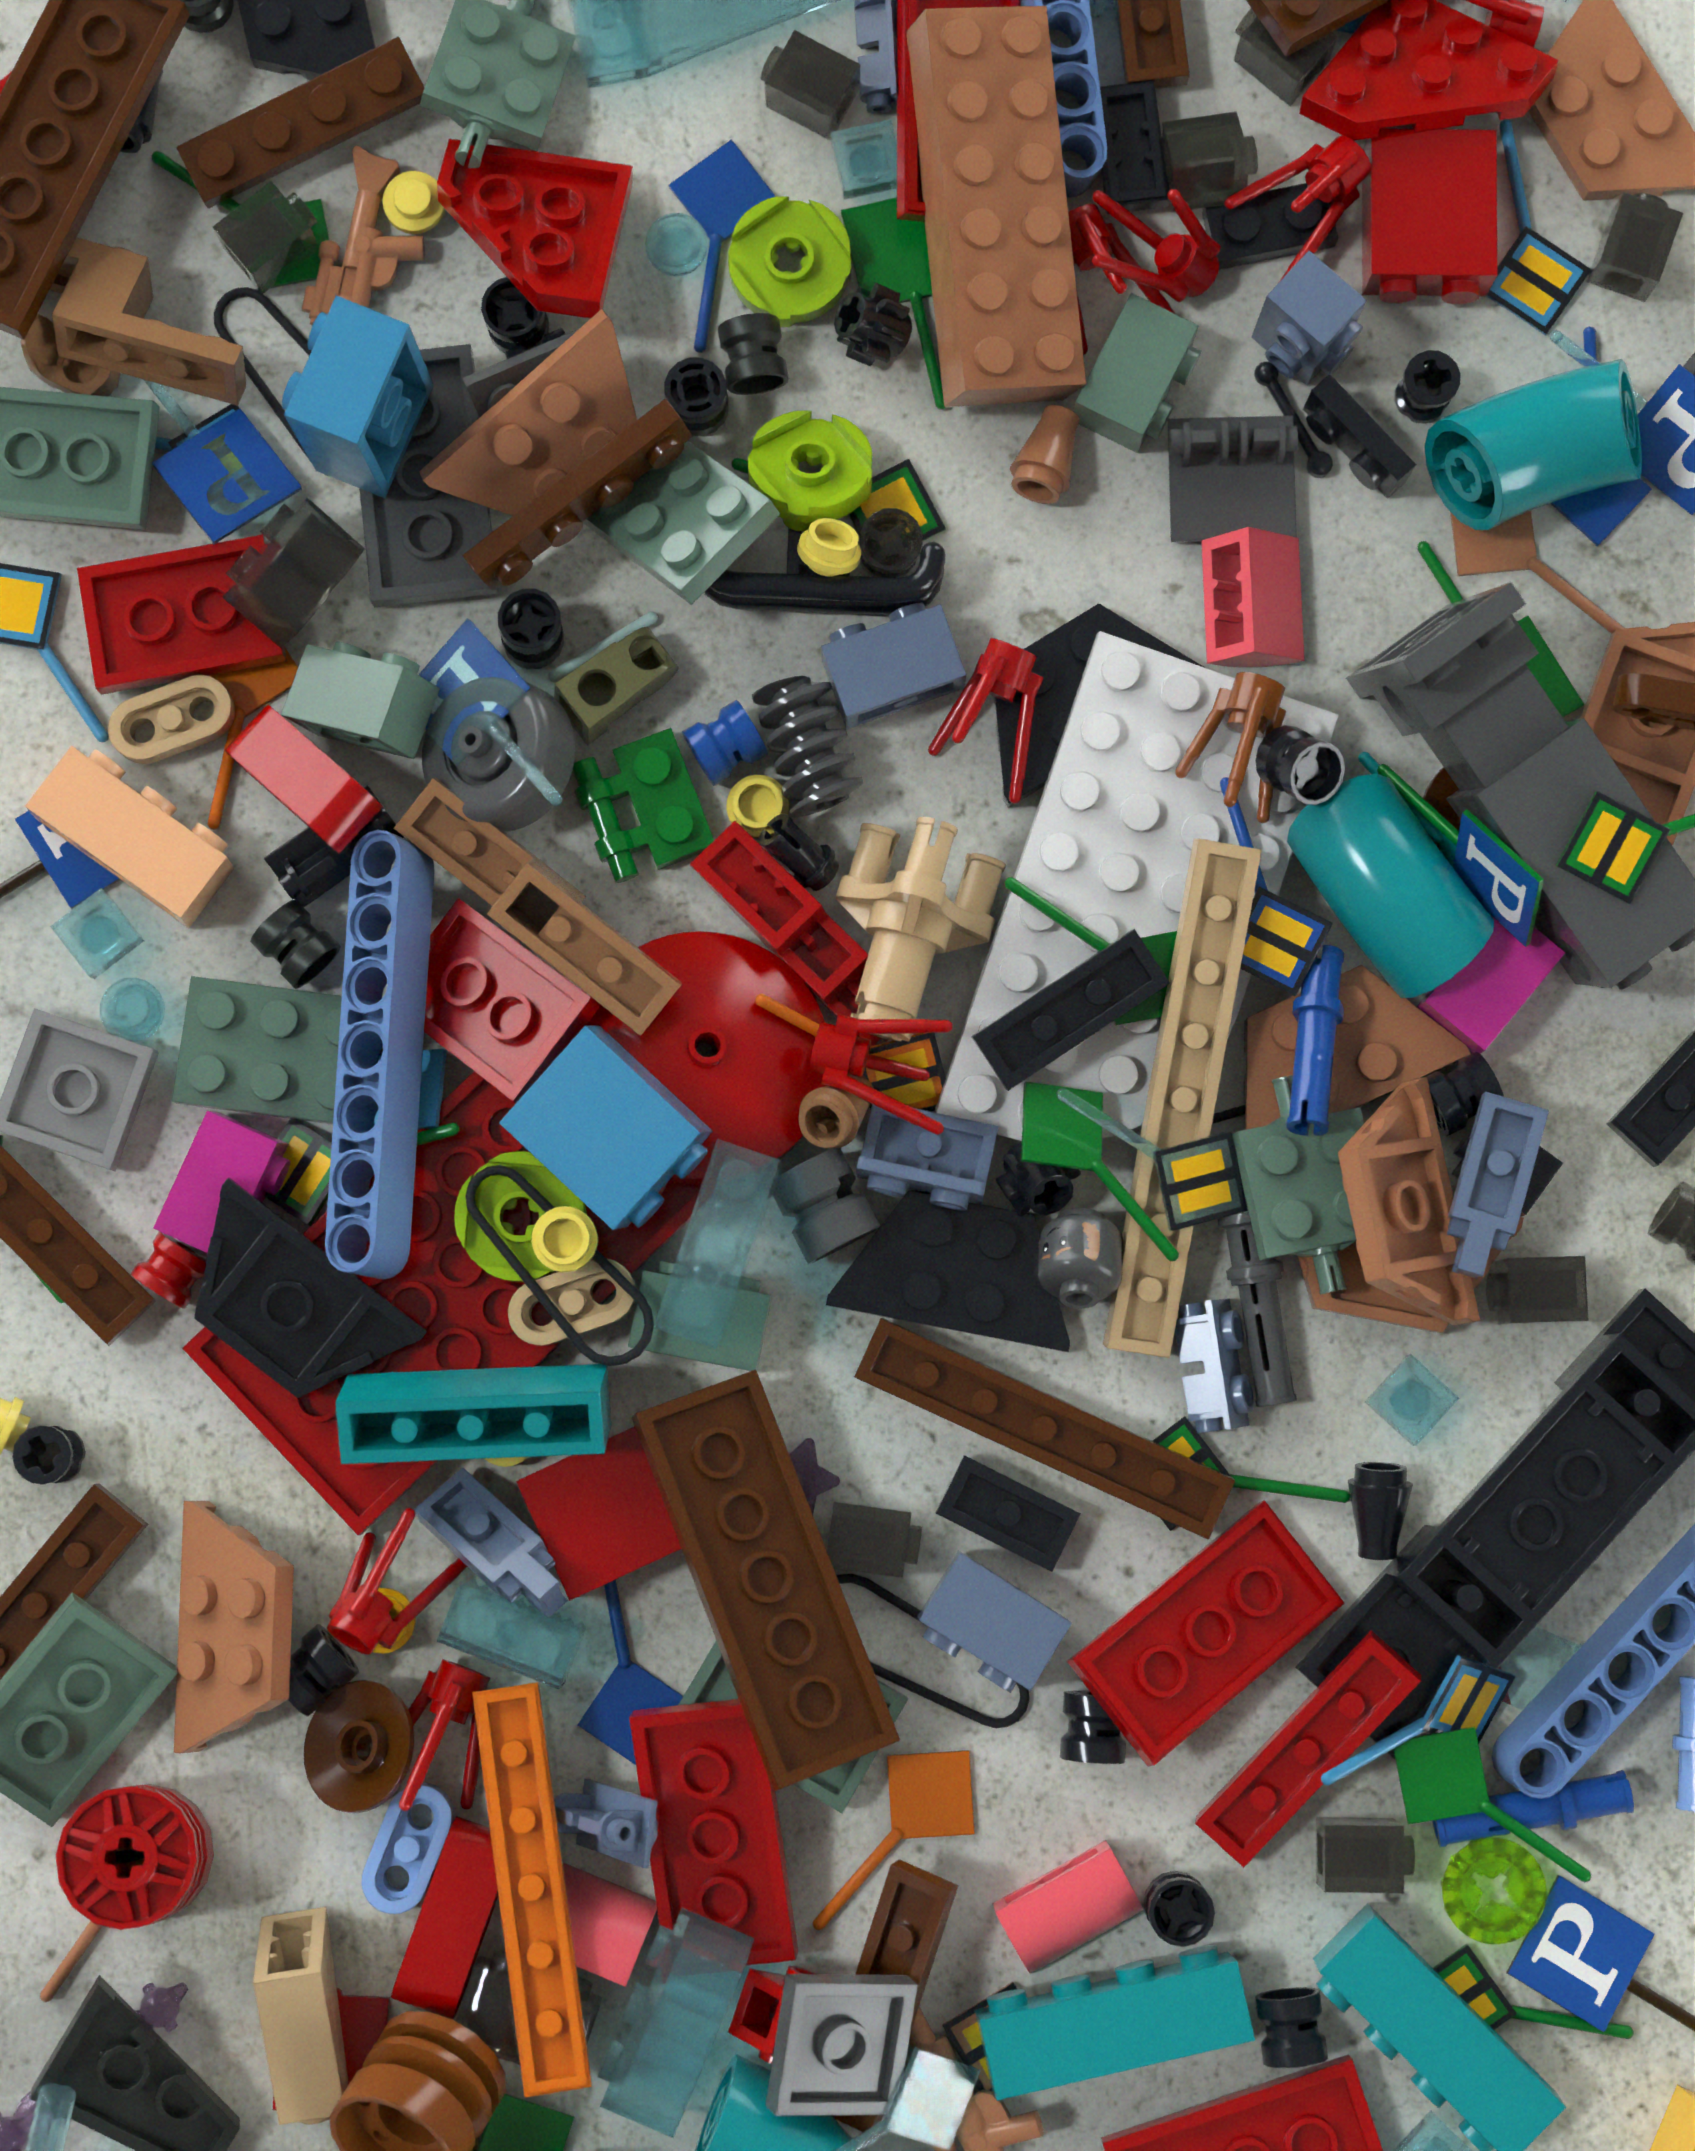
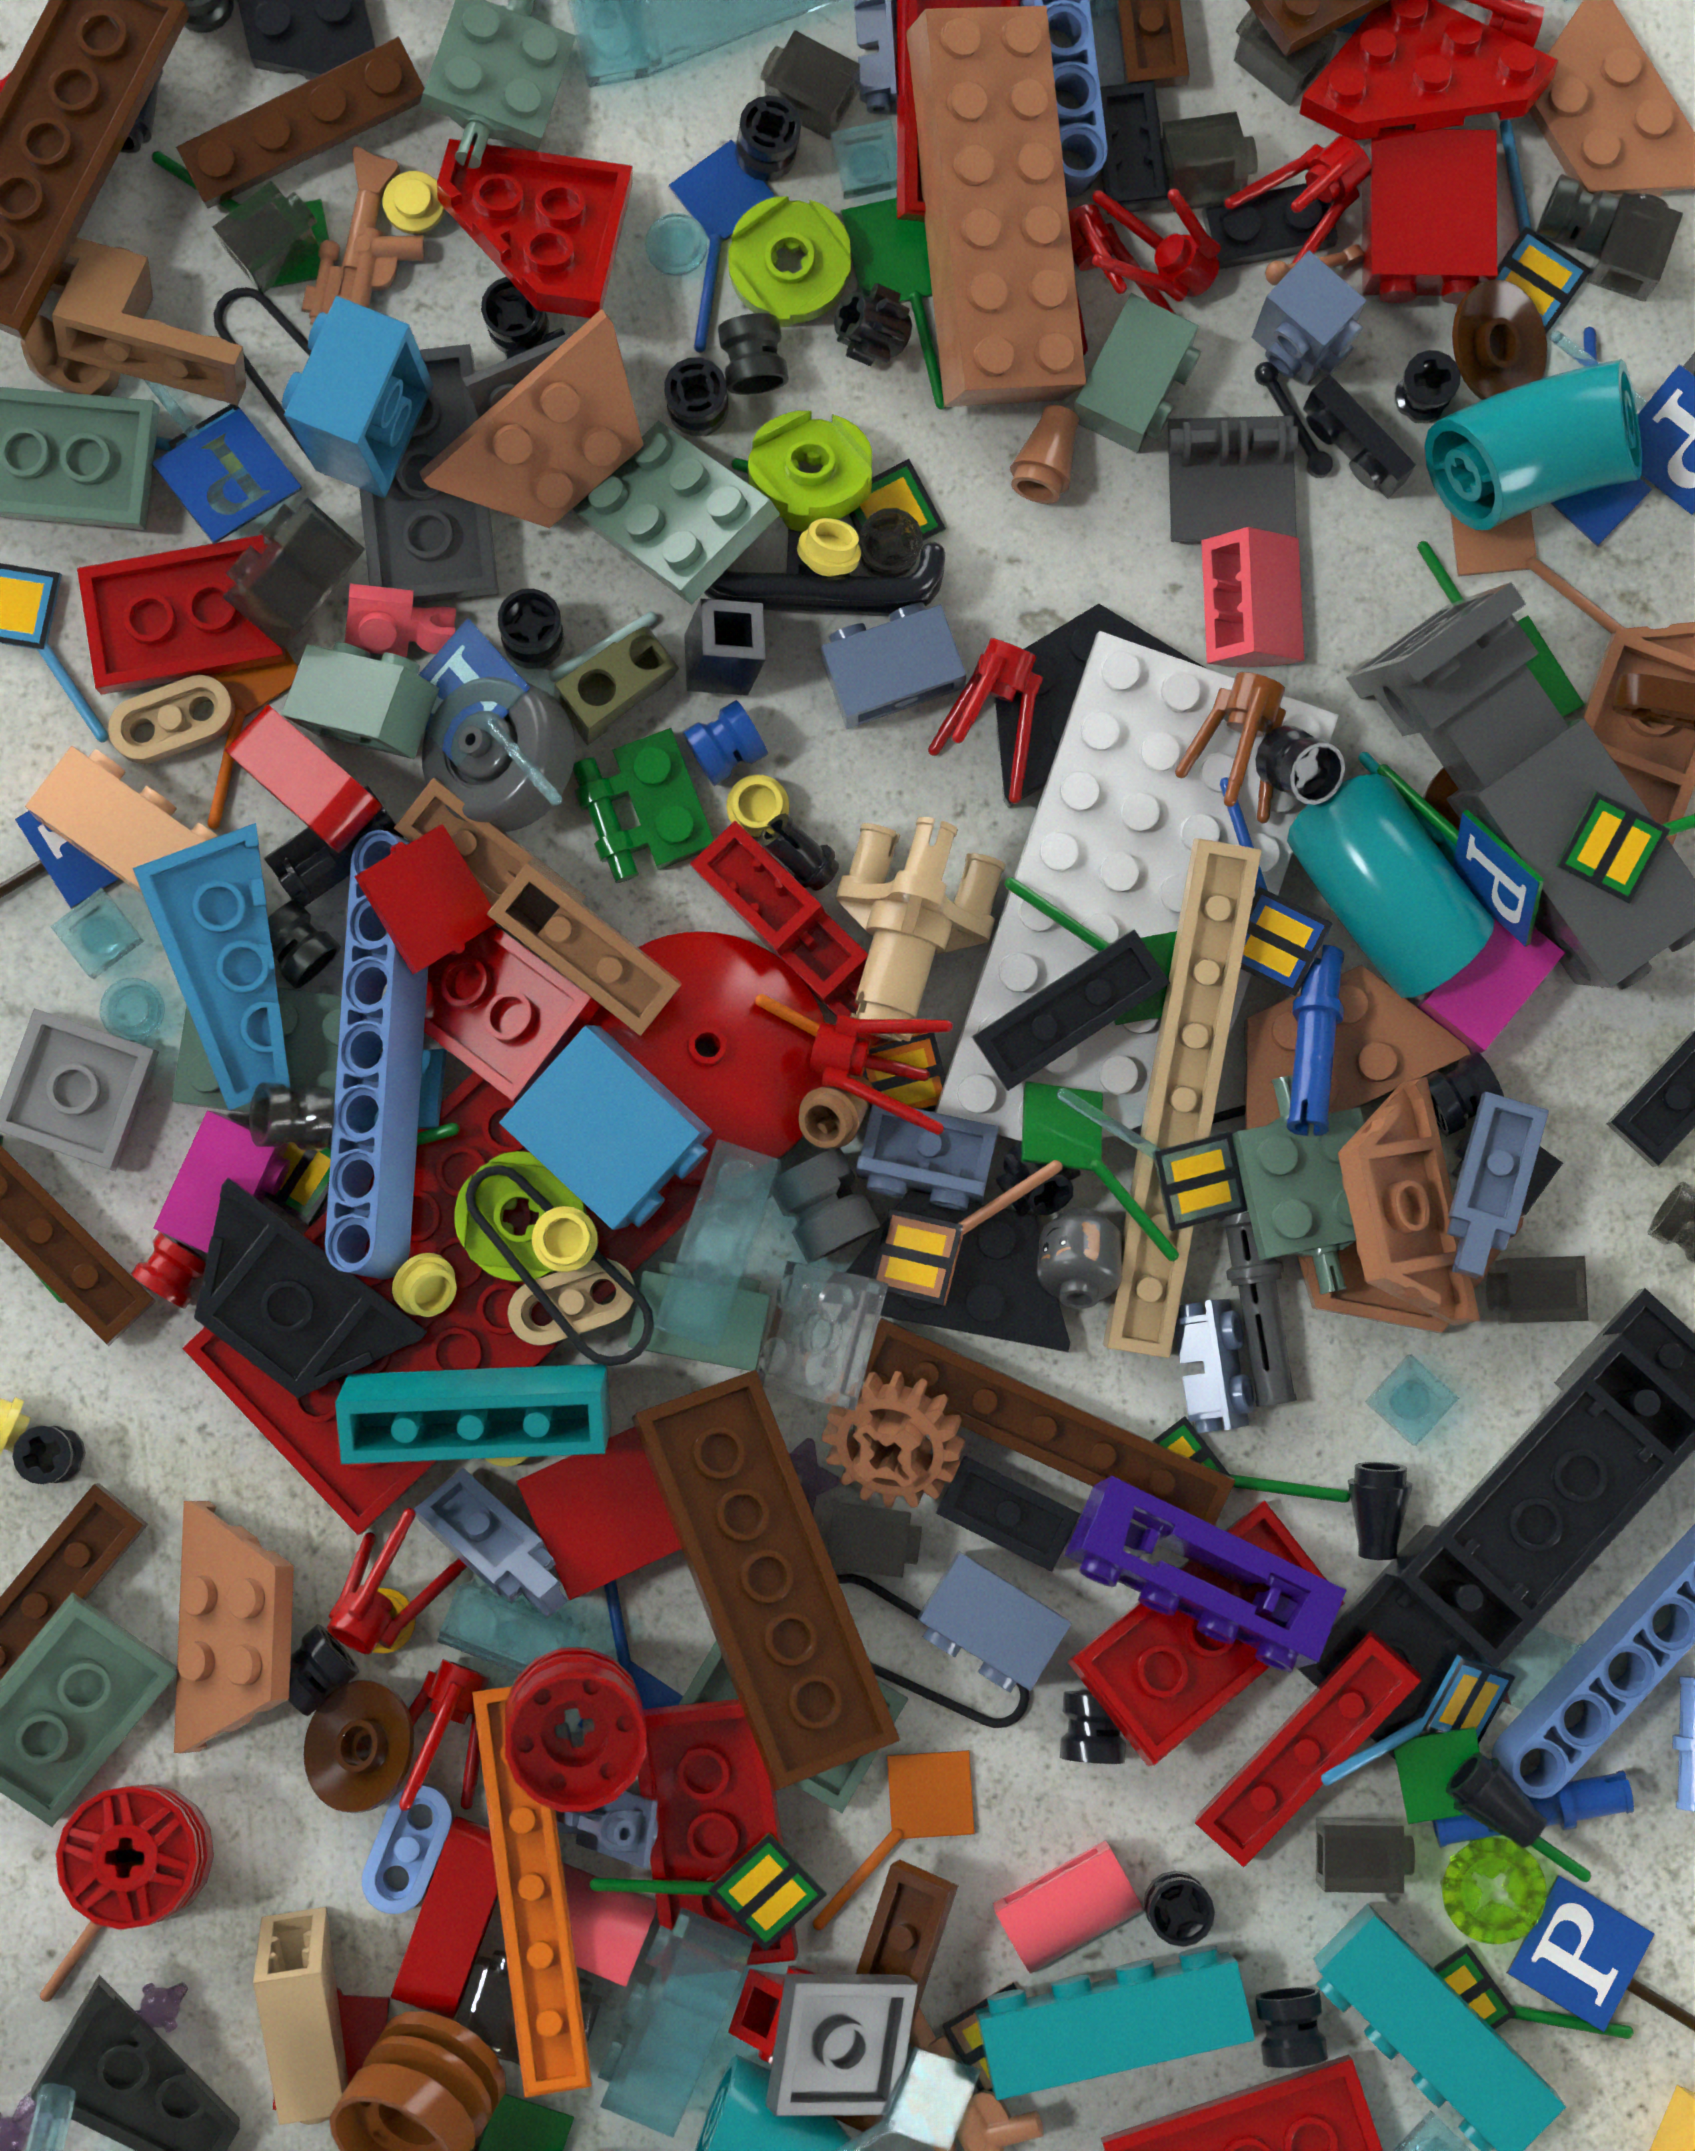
(219, 945): none -> dark azure wing
(291, 1116): none -> clear smoke wheel
(387, 621): none -> coral plate
(424, 1285): none -> light yellow plate
(426, 898): none -> red piece
(584, 1766): none -> red wheel
(597, 482): reddish brown plate -> none
(724, 647): none -> black brick
(761, 151): none -> black wheel
(761, 1891): none -> piece
(806, 744): dark grey piece -> none
(821, 1334): none -> clear plate
(893, 1441): none -> nougat gear
(921, 1252): none -> piece
(1300, 1621): none -> dark purple brick
(1347, 258): none -> nougat hinge
(1494, 1799): none -> black cone
(1498, 338): none -> reddish brown dish
(1578, 215): none -> pearl dark grey wheel

